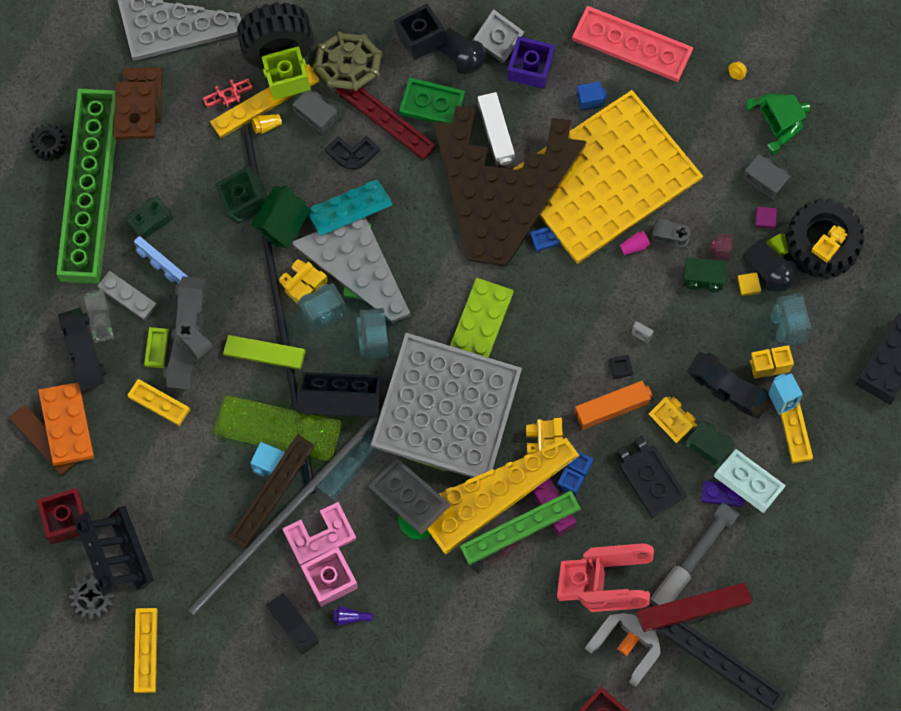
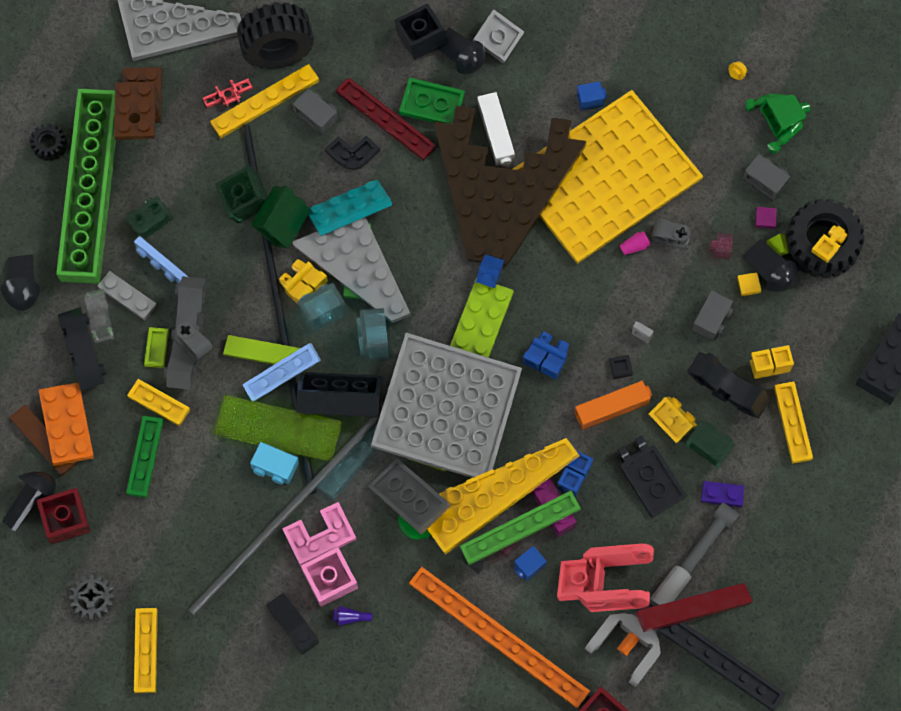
(20, 288): none -> black piece
(36, 484): none -> black piece
(129, 544): black fence -> none
(145, 457): none -> green plate
(265, 123): yellow cone -> none
(272, 491): dark brown tile -> none
(281, 372): none -> light blue plate
(286, 73): lime brick -> none
(347, 52): olive plate -> none
(490, 271): none -> blue brick
(499, 637): none -> orange plate
(529, 564): none -> blue brick
(531, 62): dark purple brick -> none
(540, 349): none -> blue hips
(544, 239): blue plate -> none
(546, 433): yellow hips -> none
(632, 43): coral plate -> none
(704, 274): dark green brick -> none
(713, 315): none -> dark grey brick
(749, 480): light aqua plate -> none
(785, 393): medium azure brick -> none
(791, 320): clear light blue brick -> none

